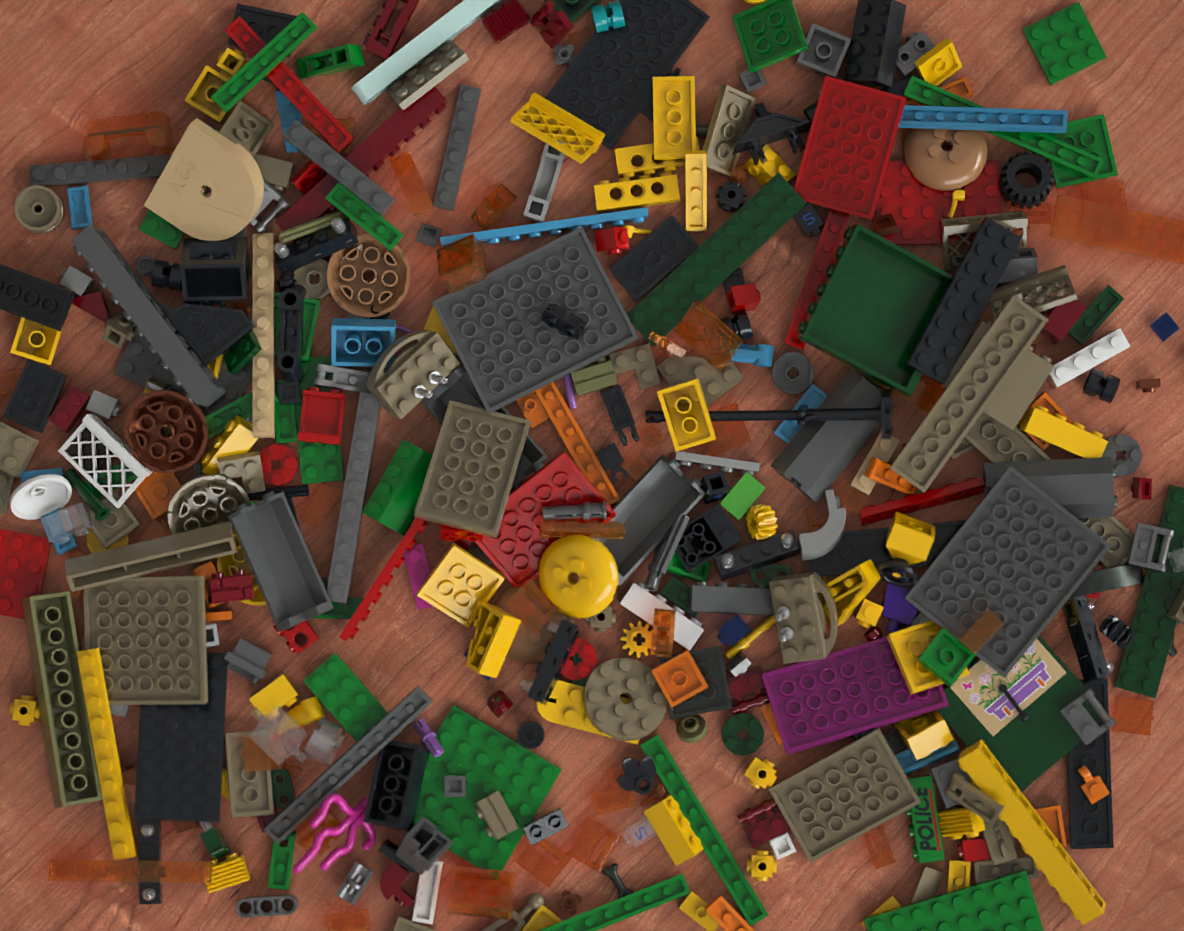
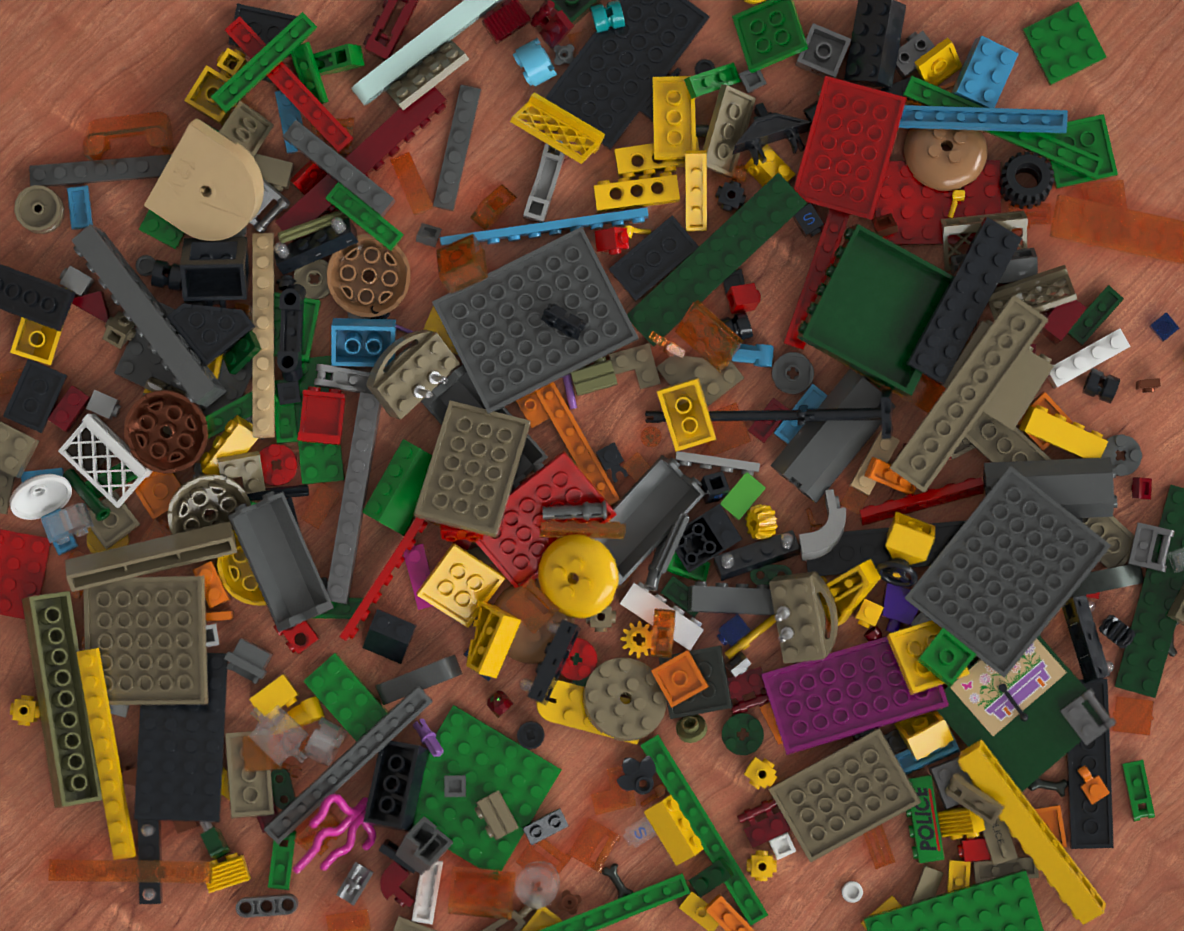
(229, 588): dark red brick -> none
(308, 71): none -> green tile
(389, 636): none -> black slope
(424, 677): none -> dark grey beam
(535, 62): none -> medium azure brick
(537, 896): none -> clear brick
(619, 412): black hinge -> none
(703, 66): none -> black plate
(711, 877): none -> dark green plate
(712, 80): none -> green plate
(764, 429): none -> dark red plate
(852, 891): none -> white tile
(981, 631): clear orange plate -> none
(985, 72): none -> dark azure brick
(1057, 786): none -> pearl dark grey piece
(1138, 789): none -> green plate

